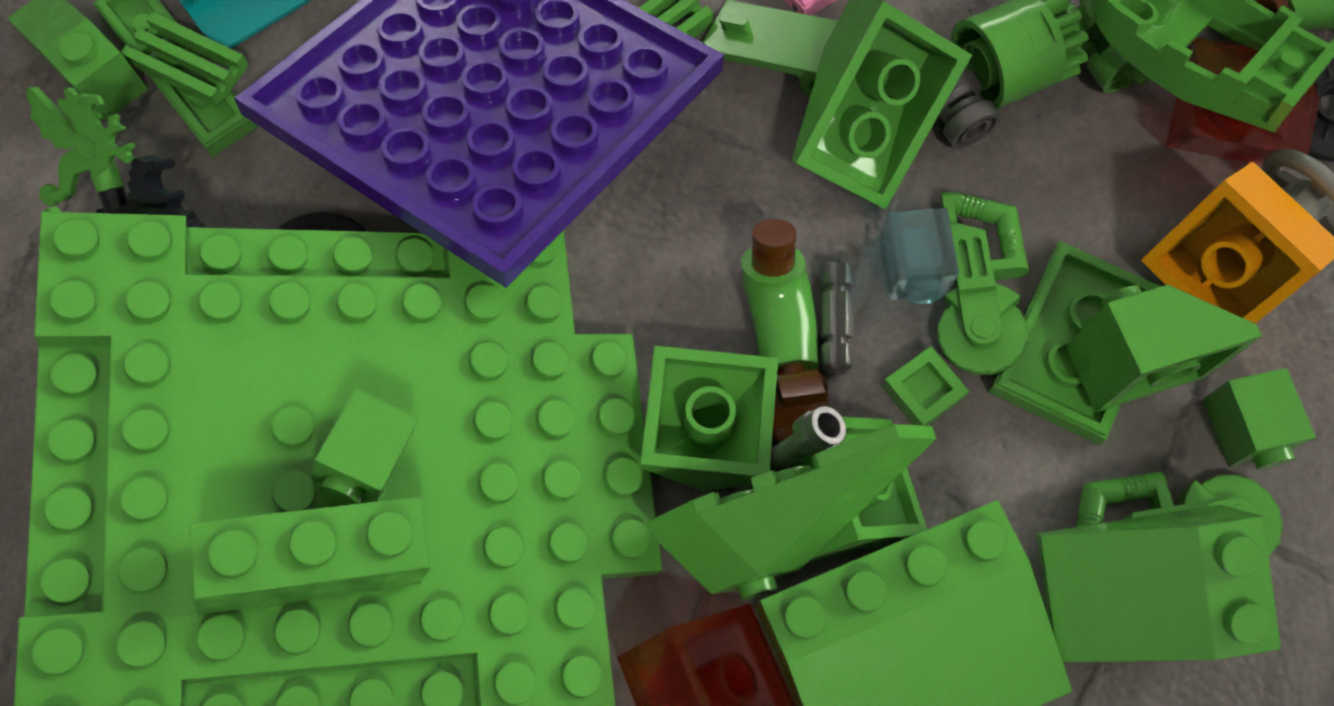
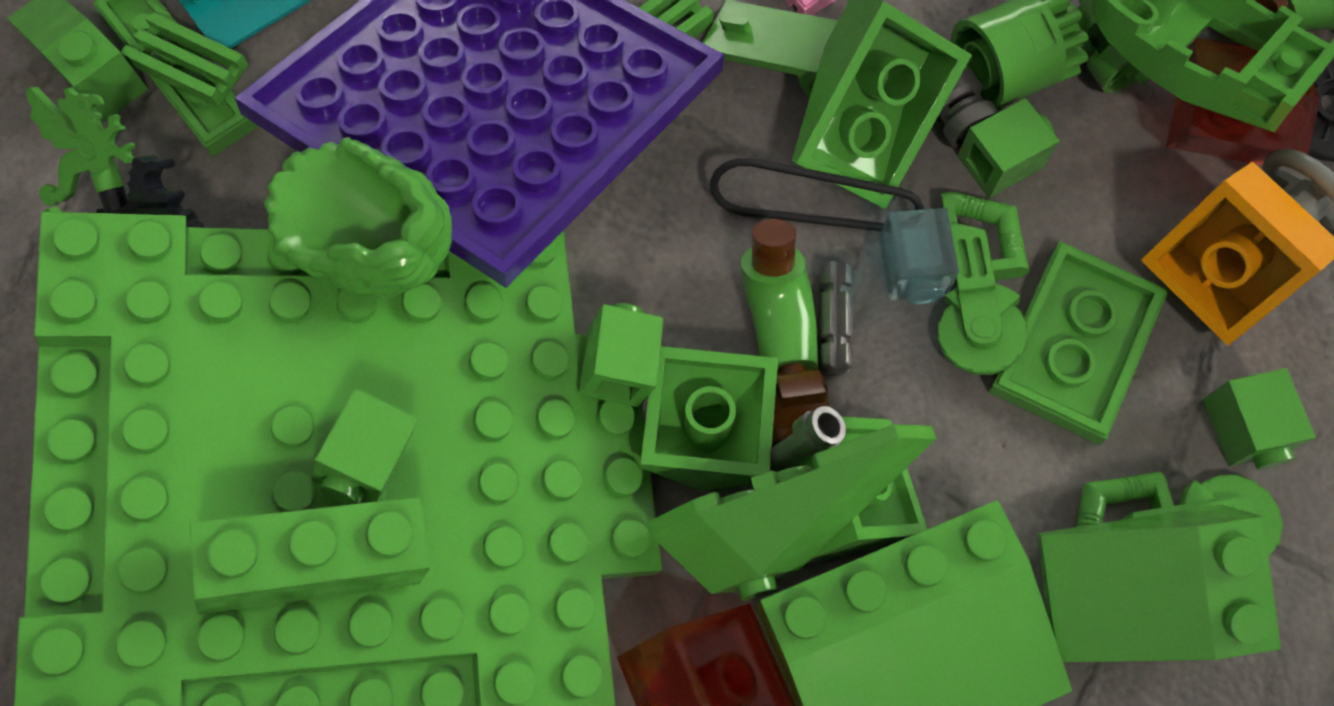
(358, 219): none -> bright green hair
(621, 355): none -> bright green brick
(812, 174): none -> black piece
(925, 388): bright green tile -> none
(1008, 147): none -> bright green brick
(1154, 344): bright green slope -> none

